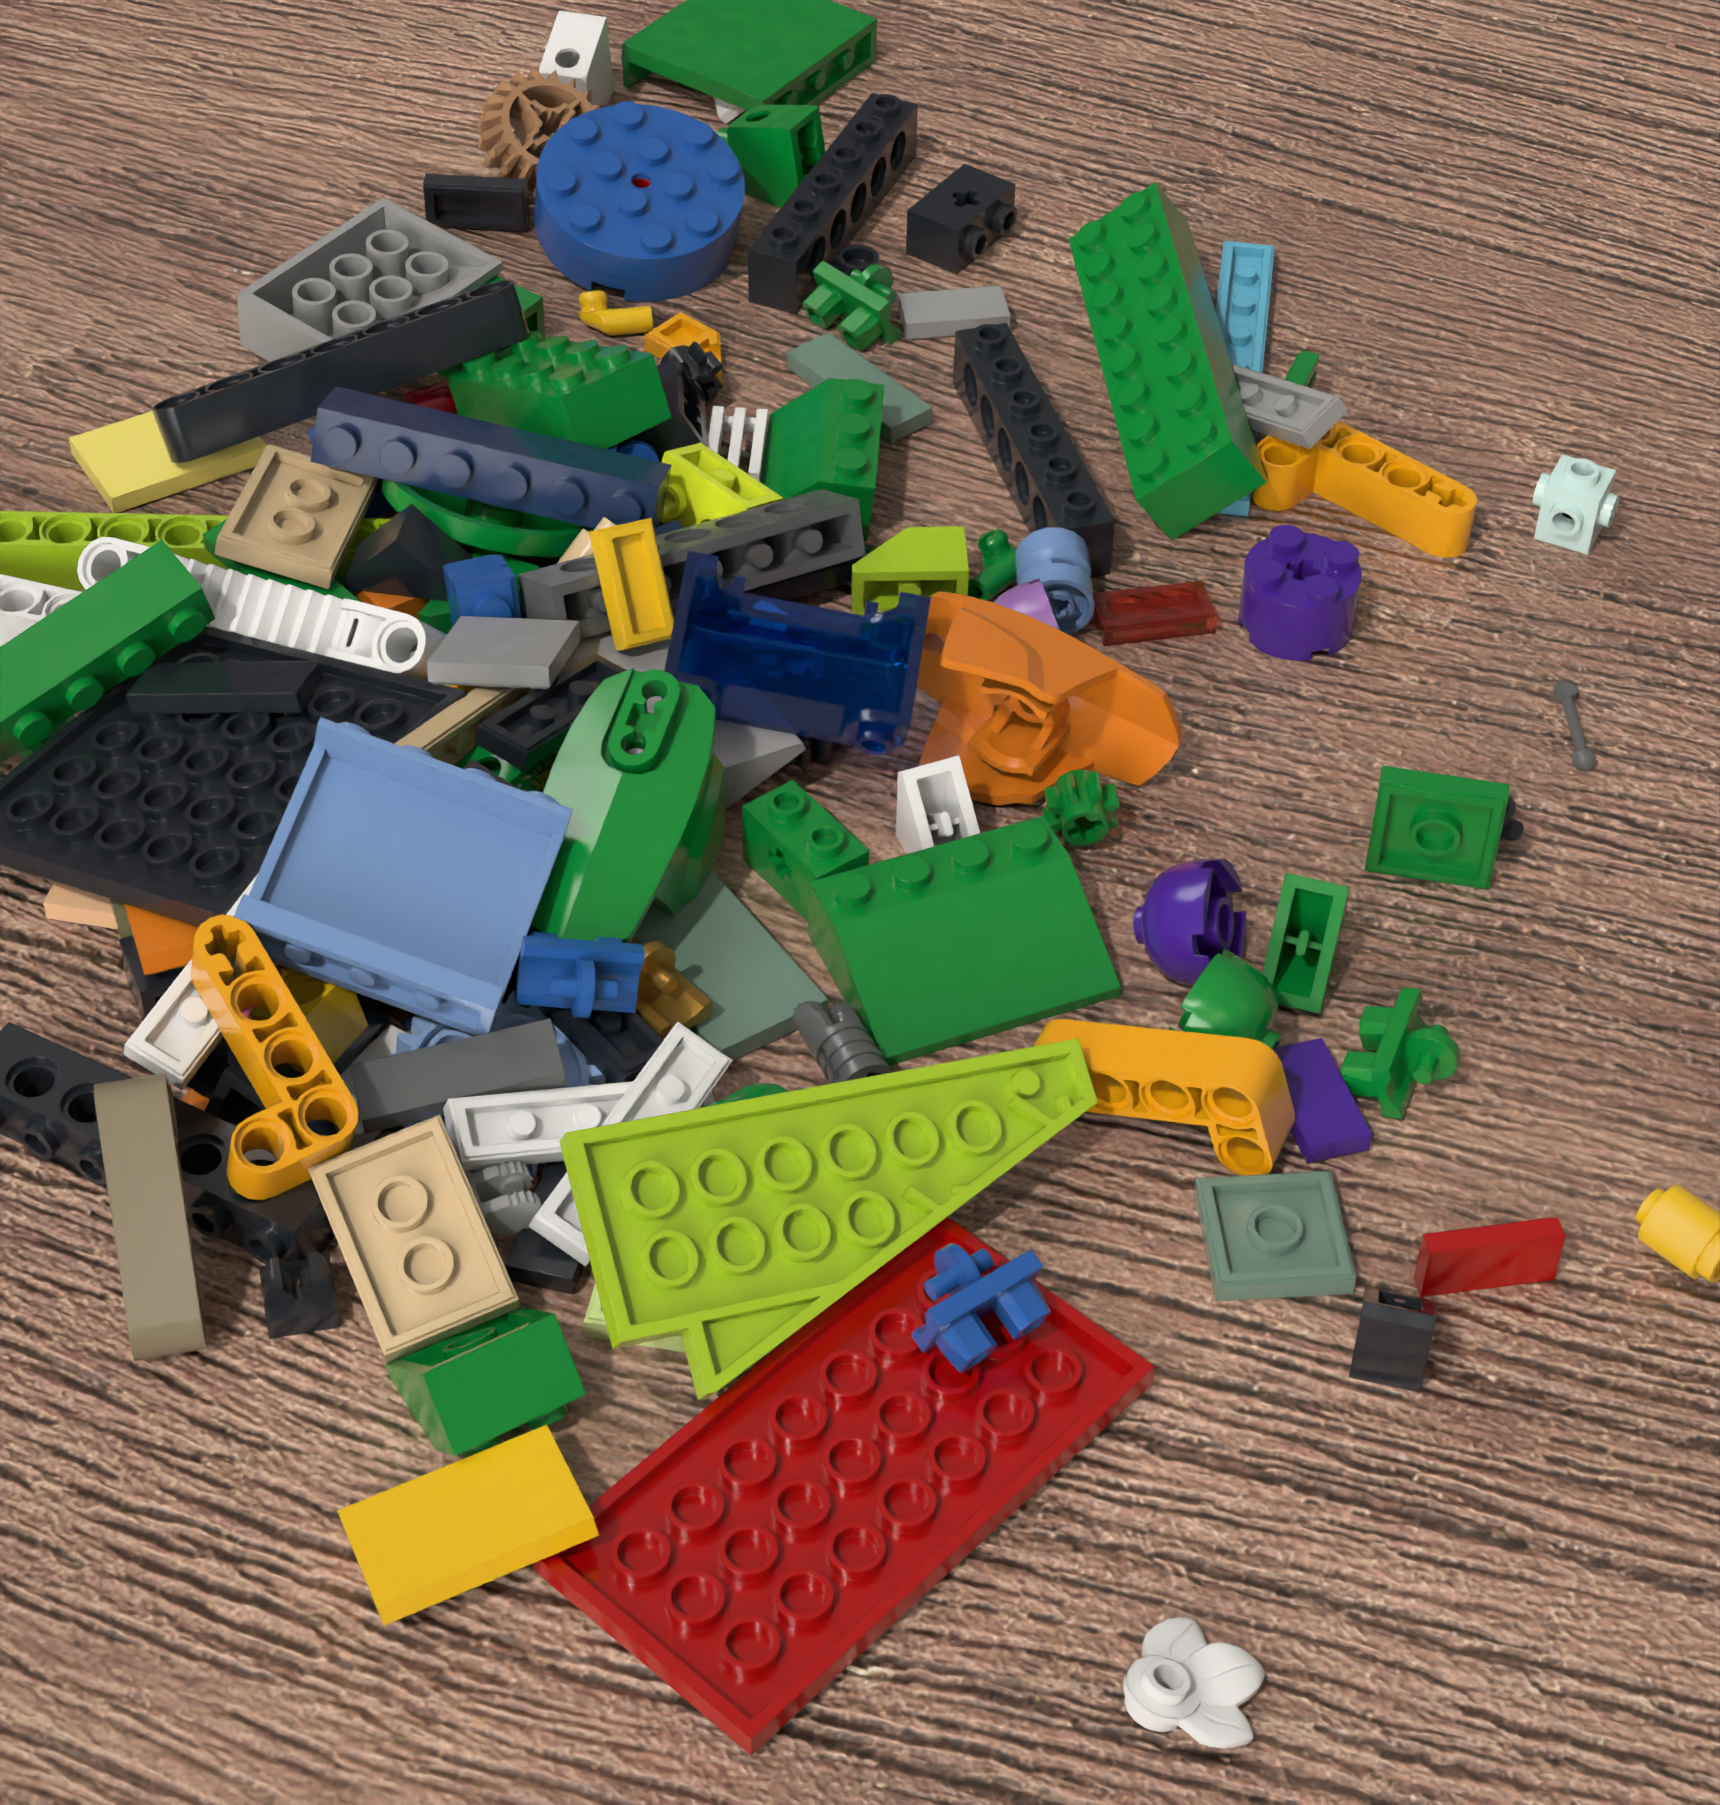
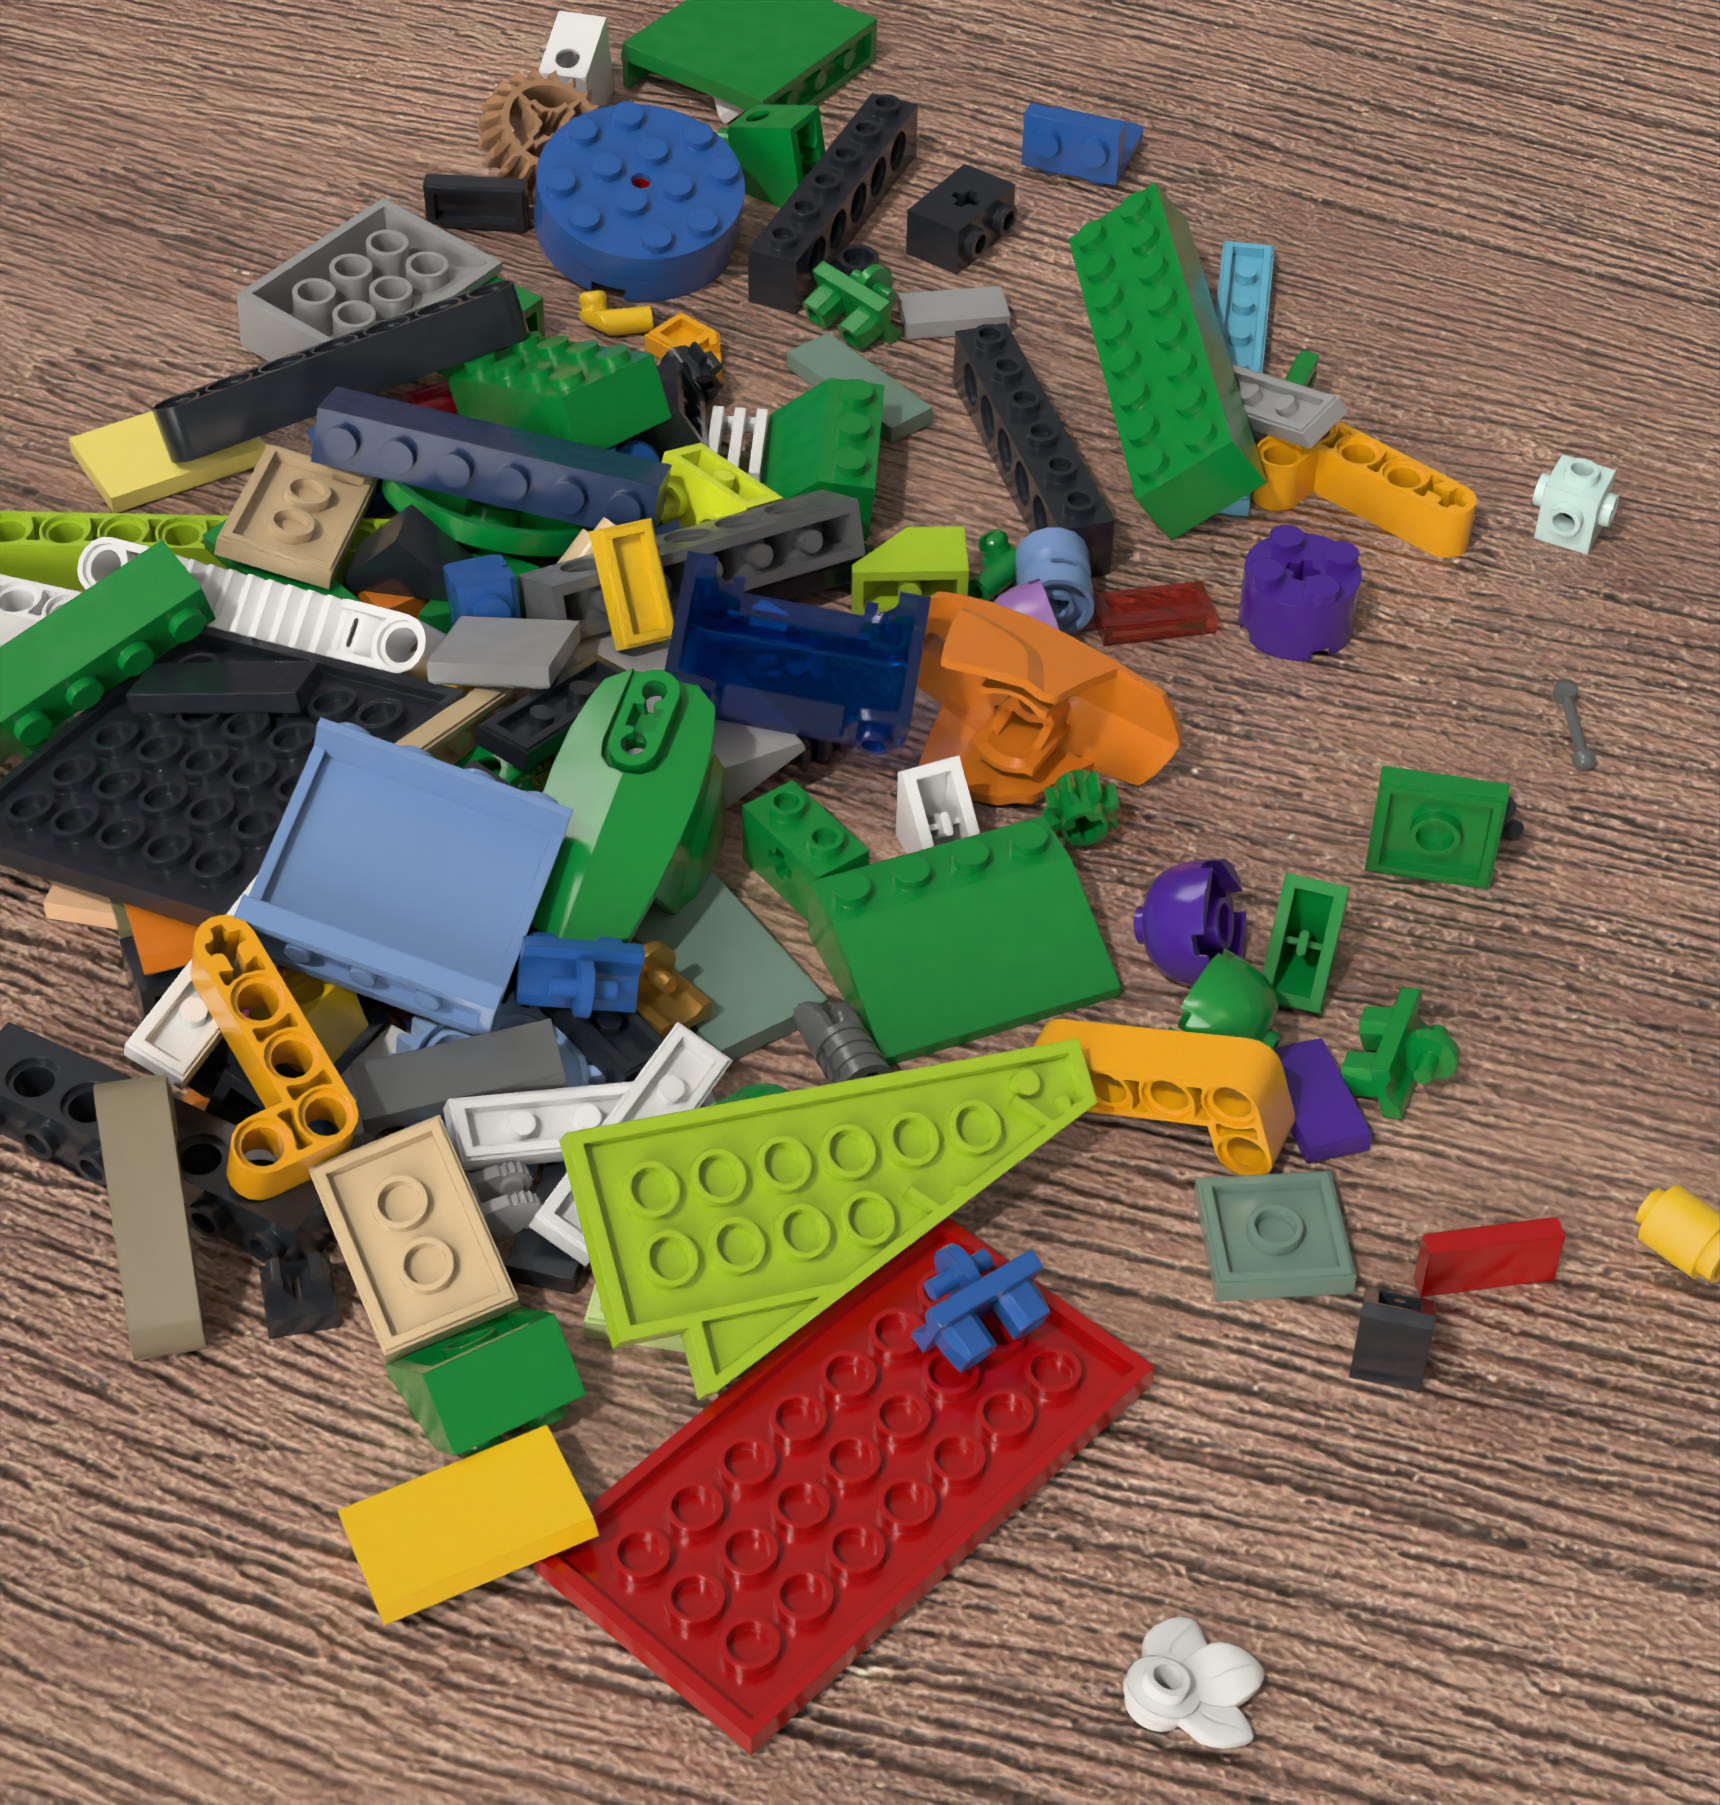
(1078, 143): none -> blue bracket

